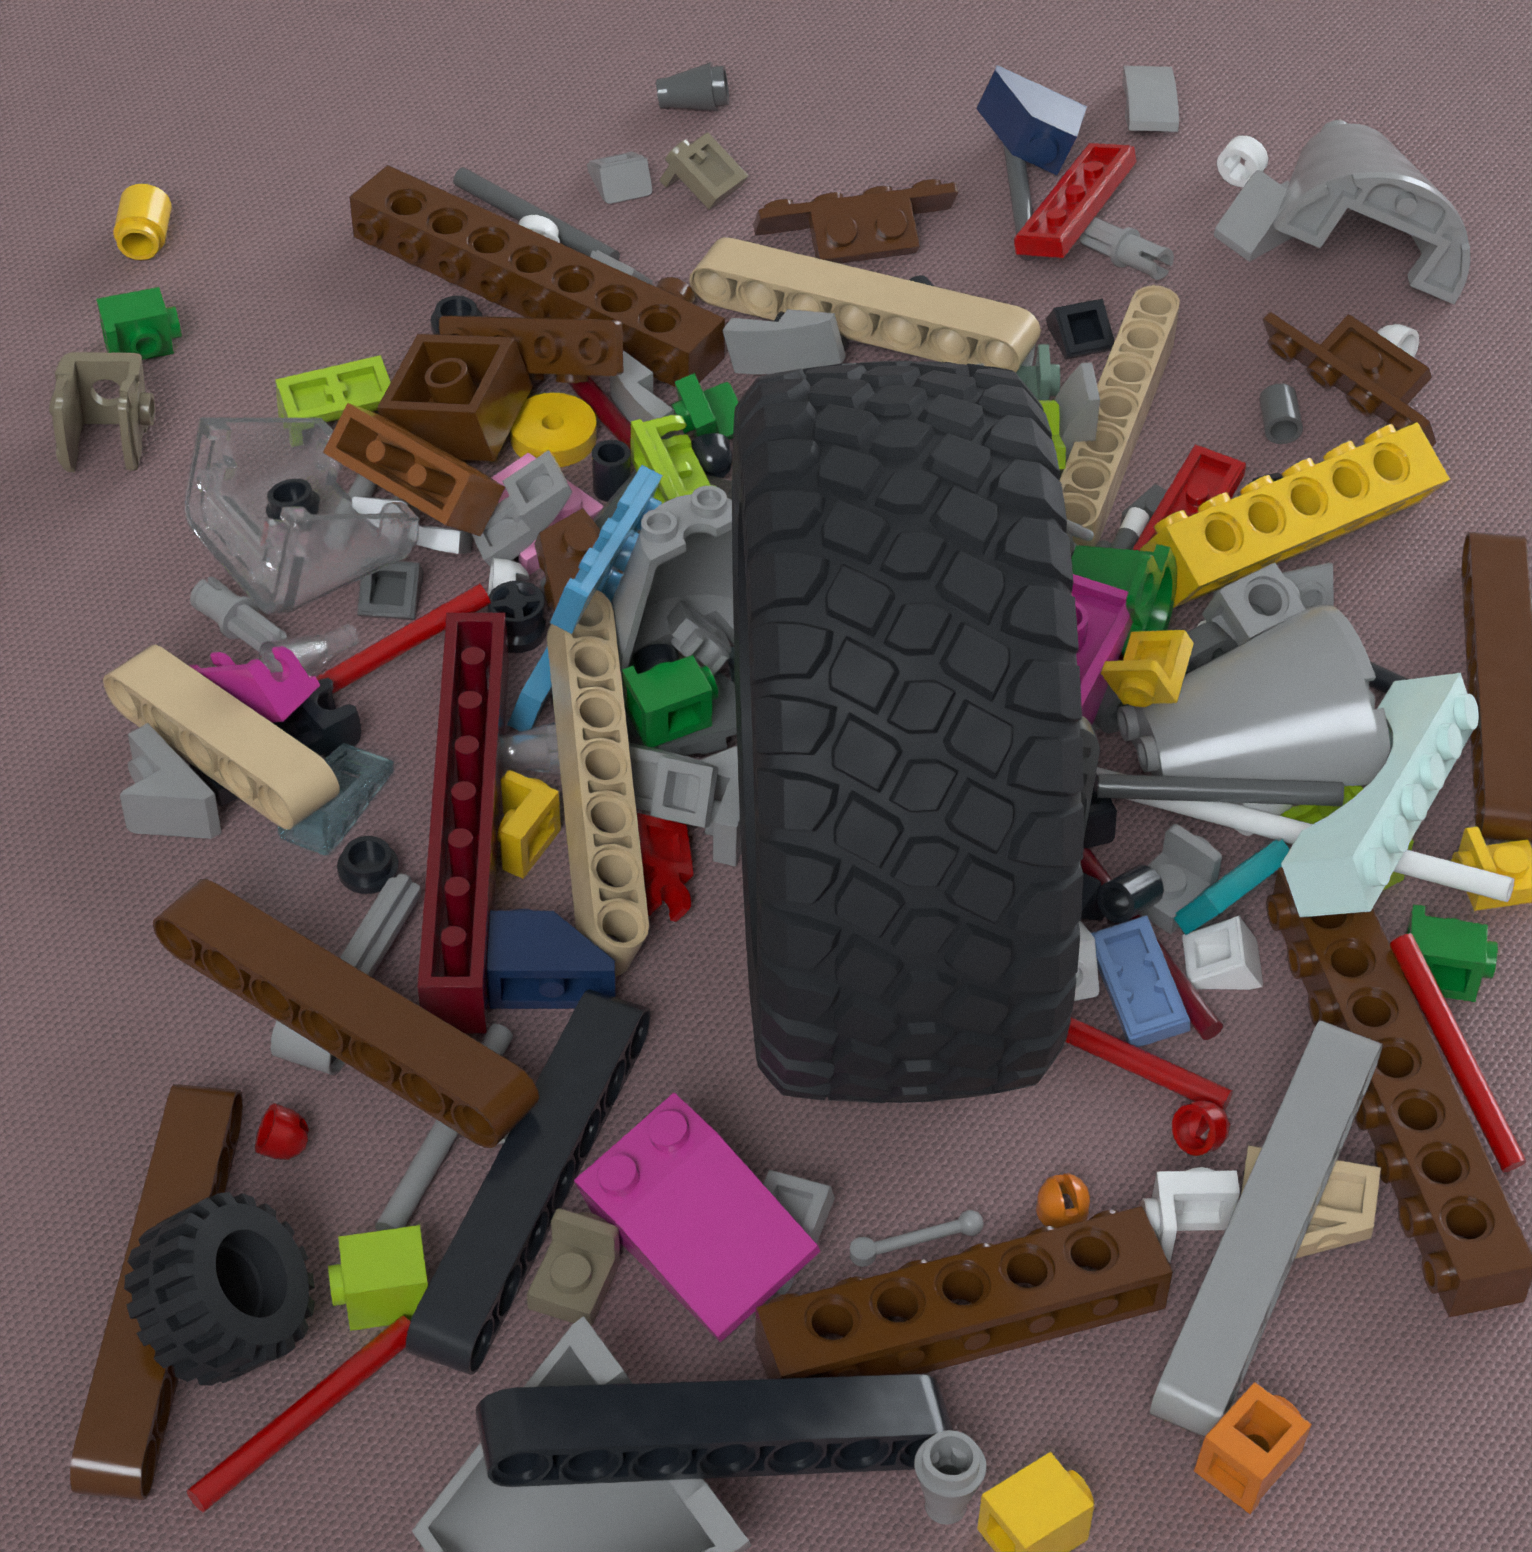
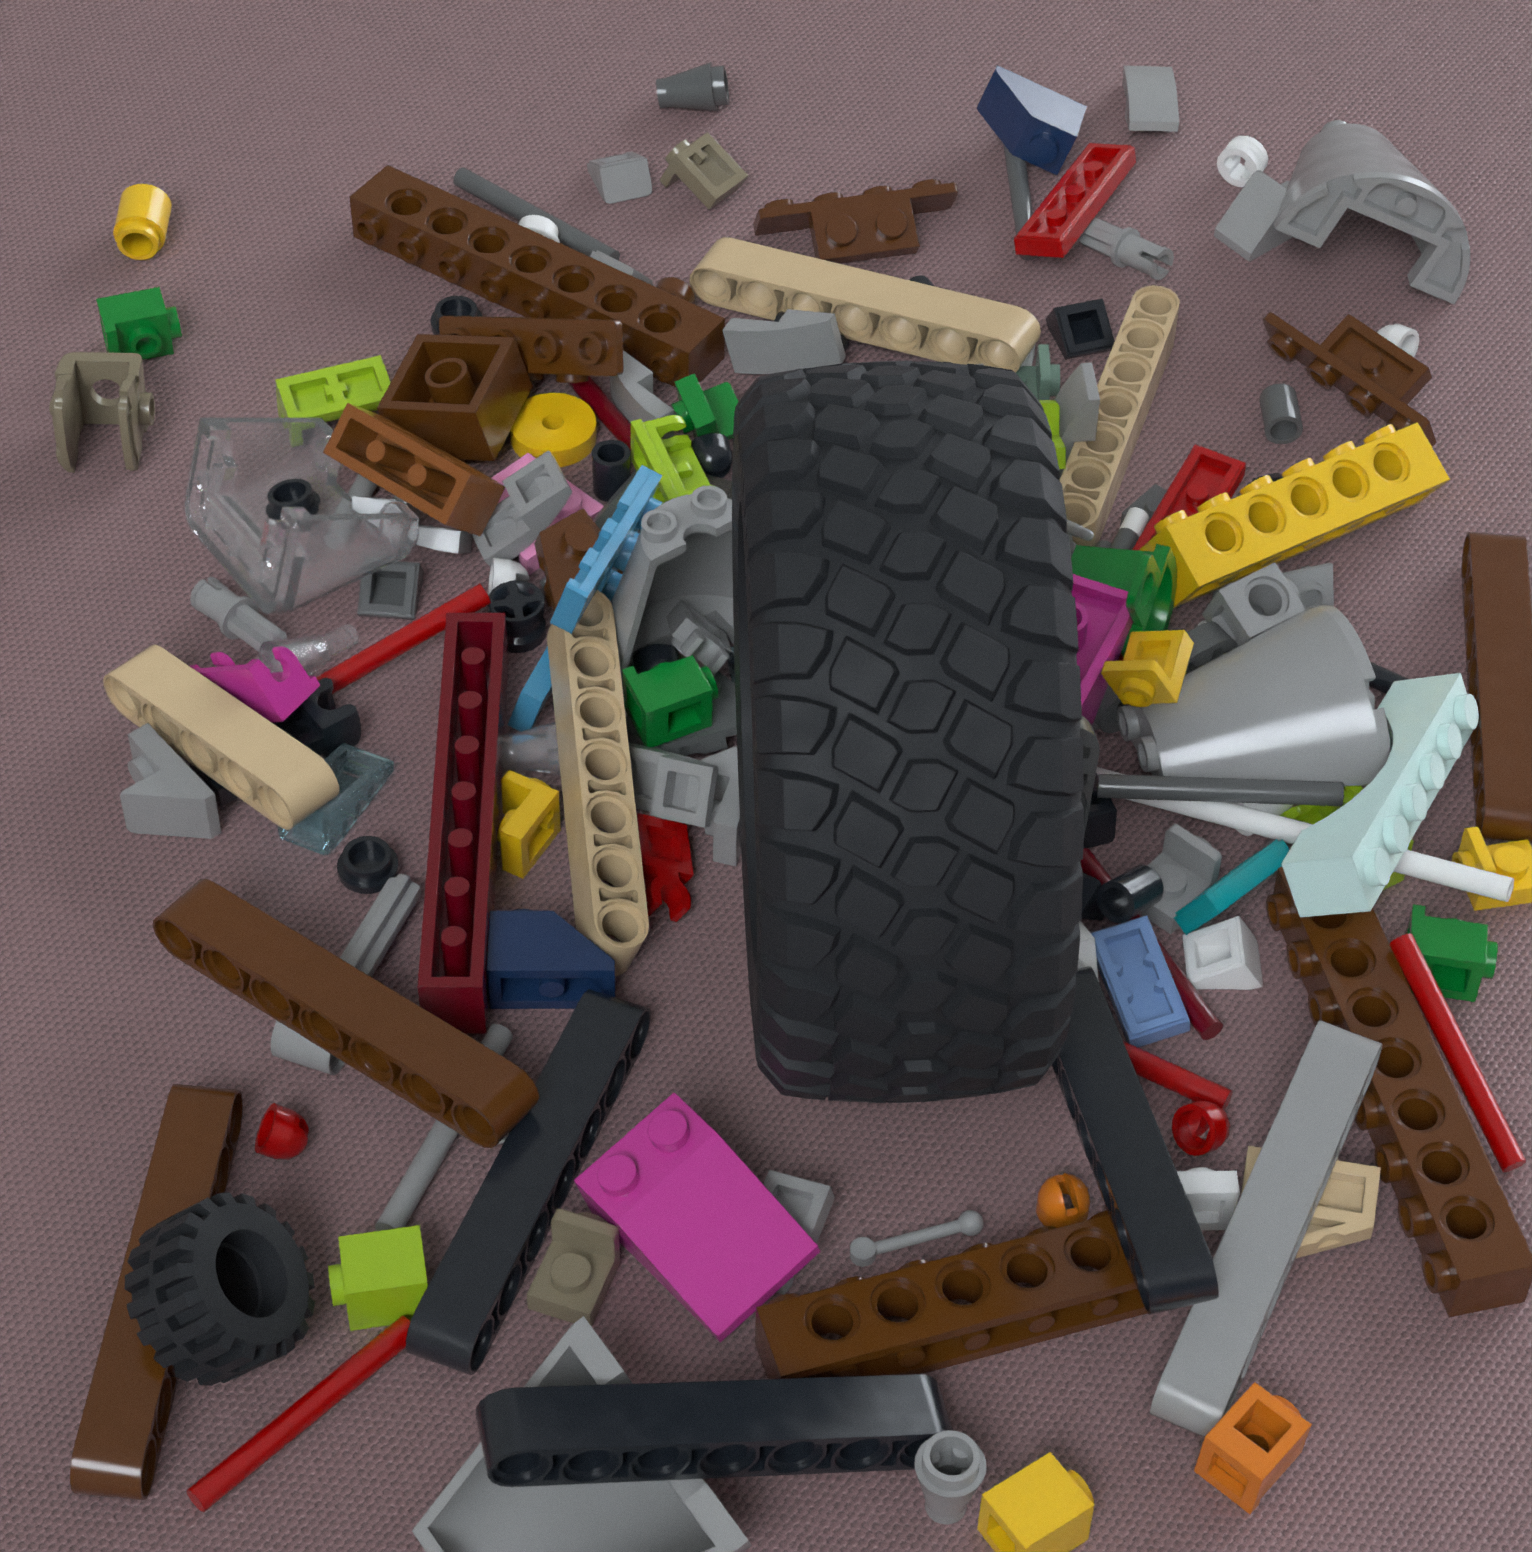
(1131, 1159): none -> black beam

